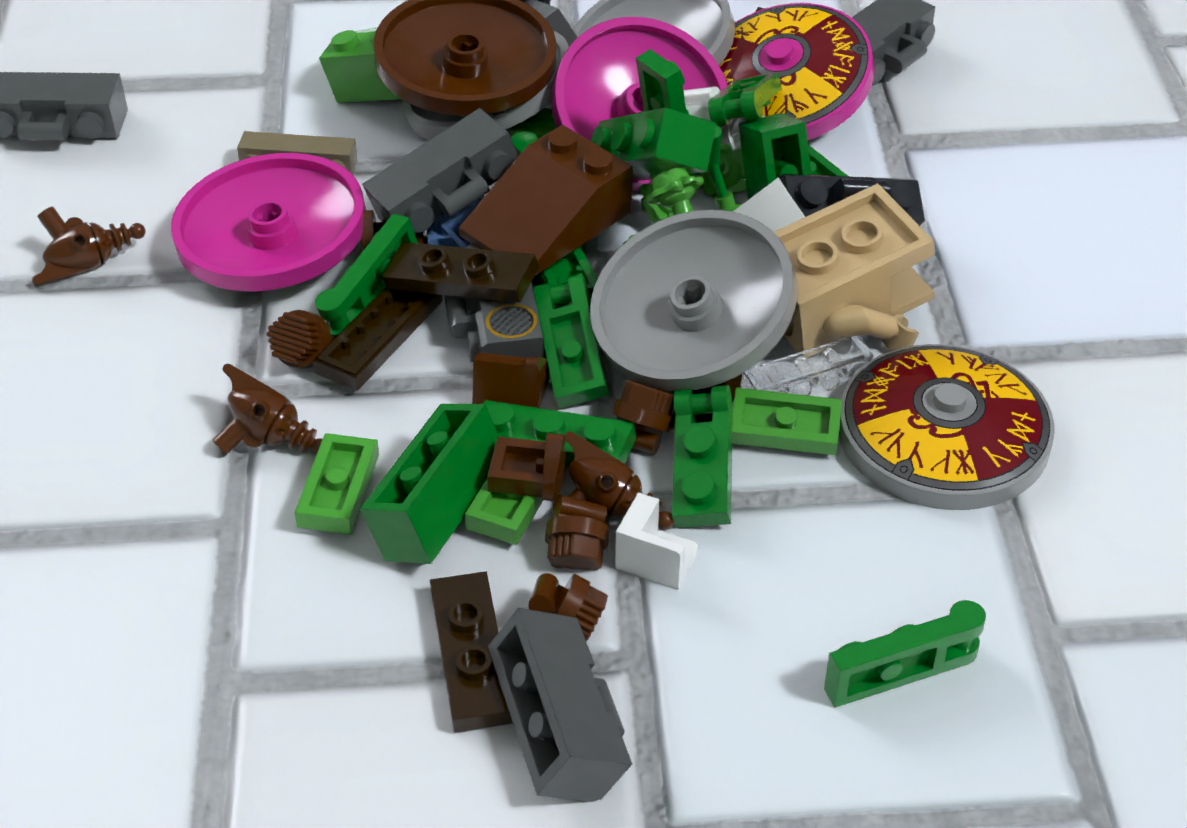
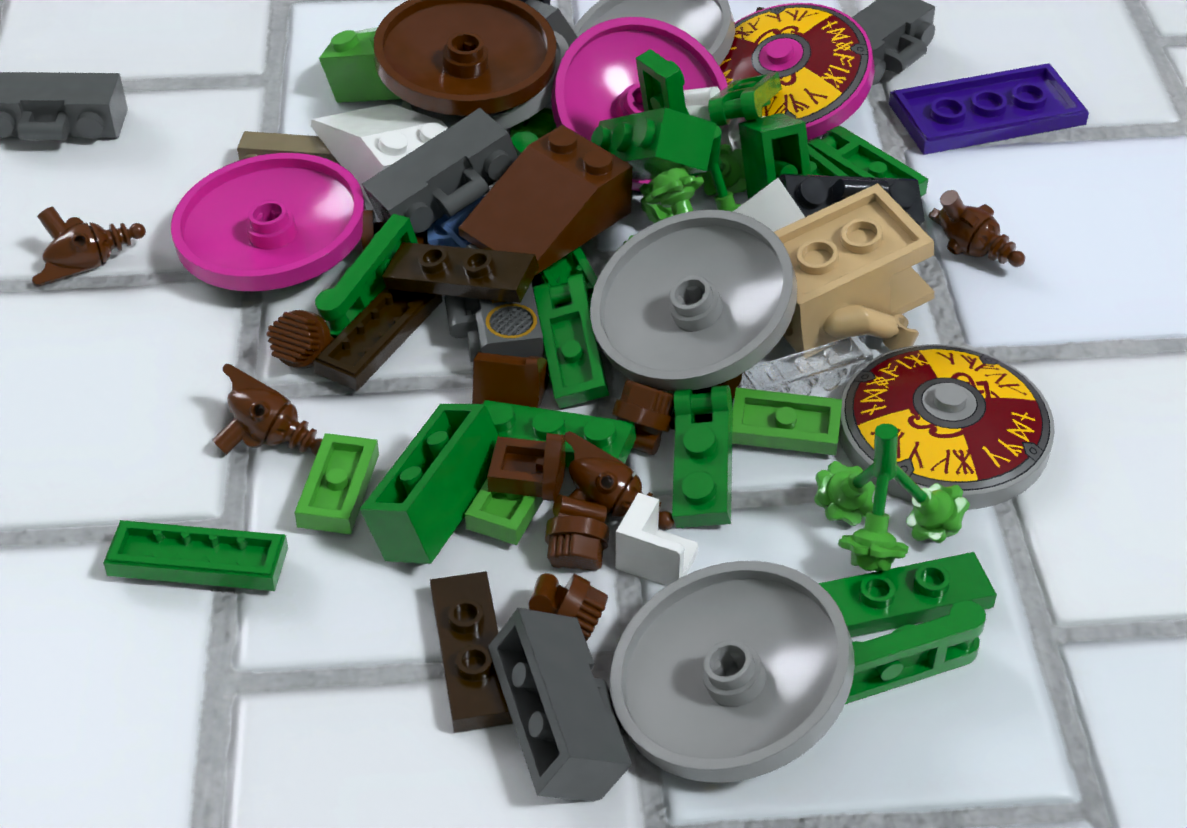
(196, 555): none -> green plate
(374, 137): none -> white slope
(732, 671): none -> light grey dish
(848, 496): none -> bright green plant
(861, 158): none -> green plate
(910, 593): none -> green plate
(974, 231): none -> reddish brown piece
(987, 108): none -> dark purple tile

